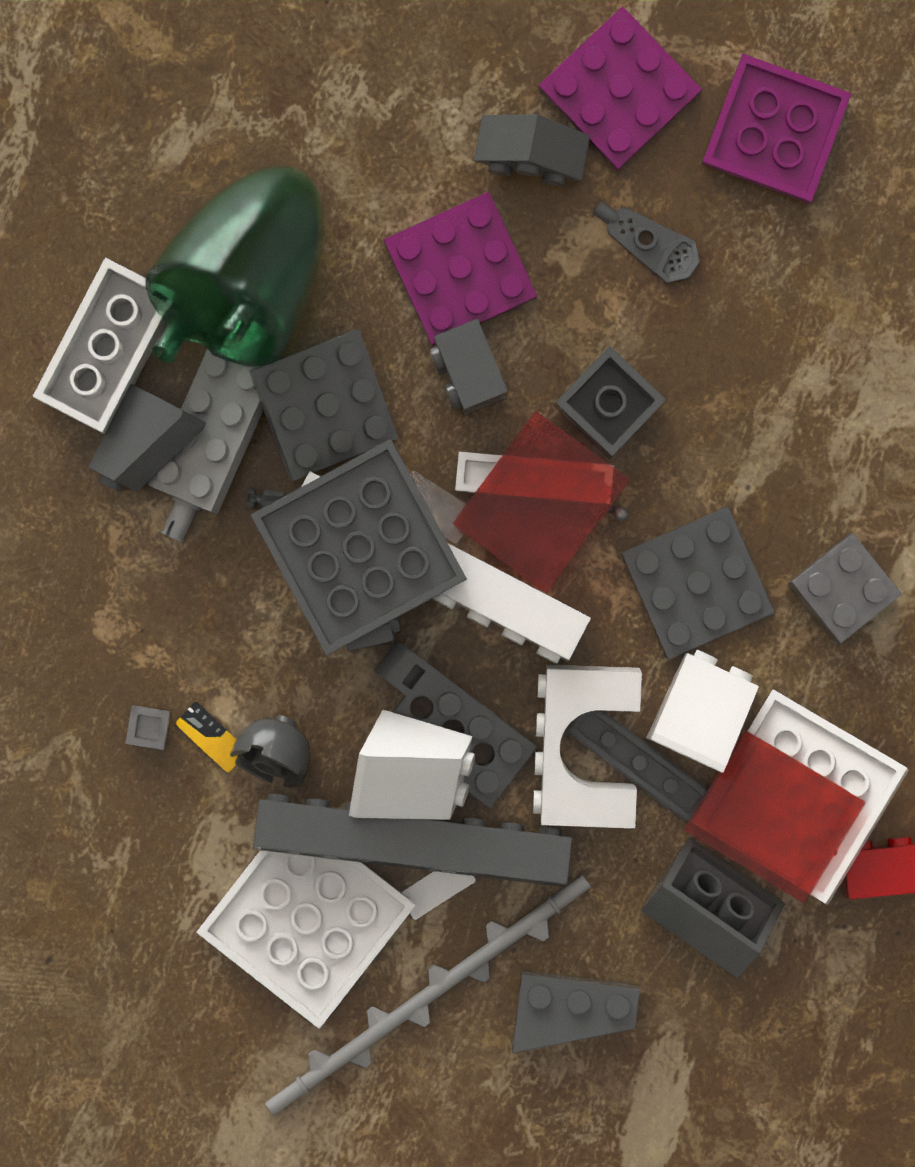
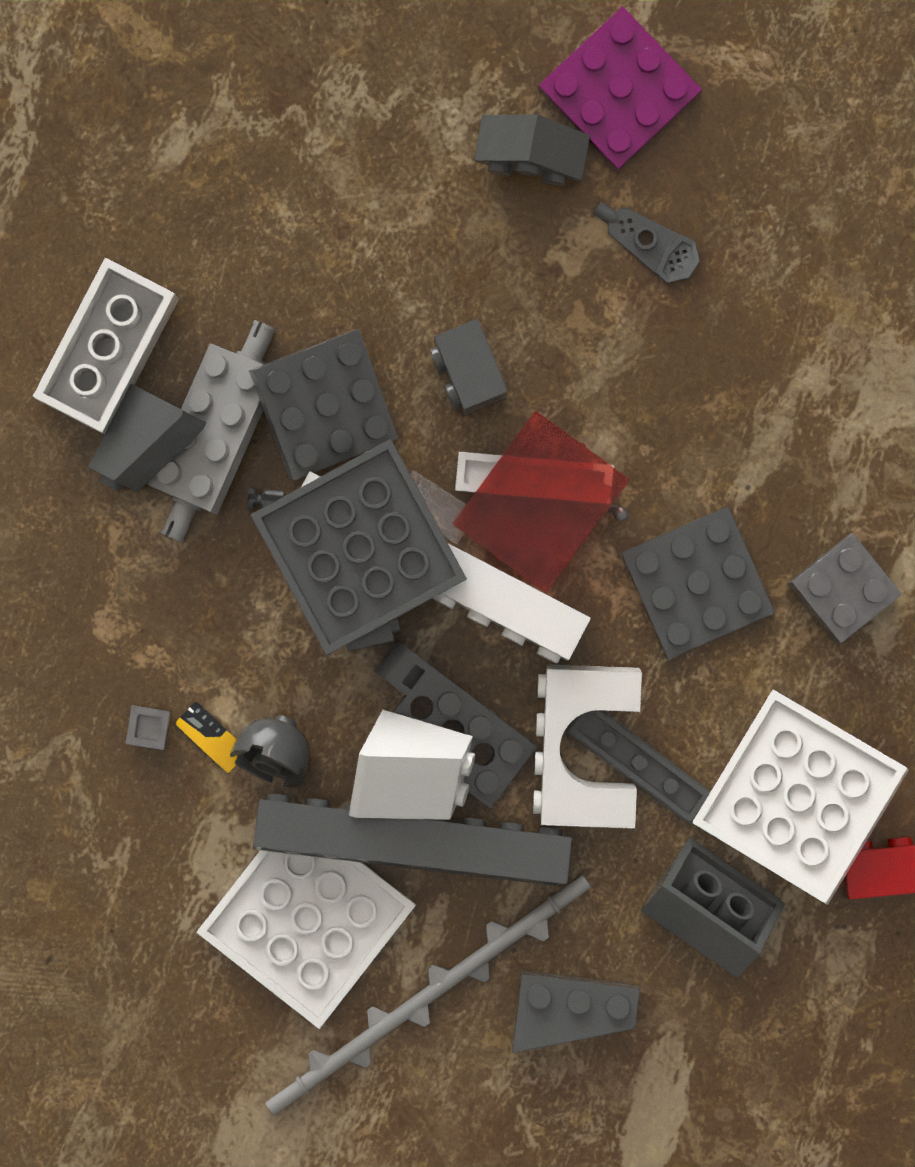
(241, 269): clear green windscreen -> none
(435, 890): white sticker -> none
(460, 267): magenta plate -> none
(609, 402): dark grey brick -> none
(703, 710): white slope -> none
(775, 816): clear red piece -> none
(776, 128): magenta plate -> none

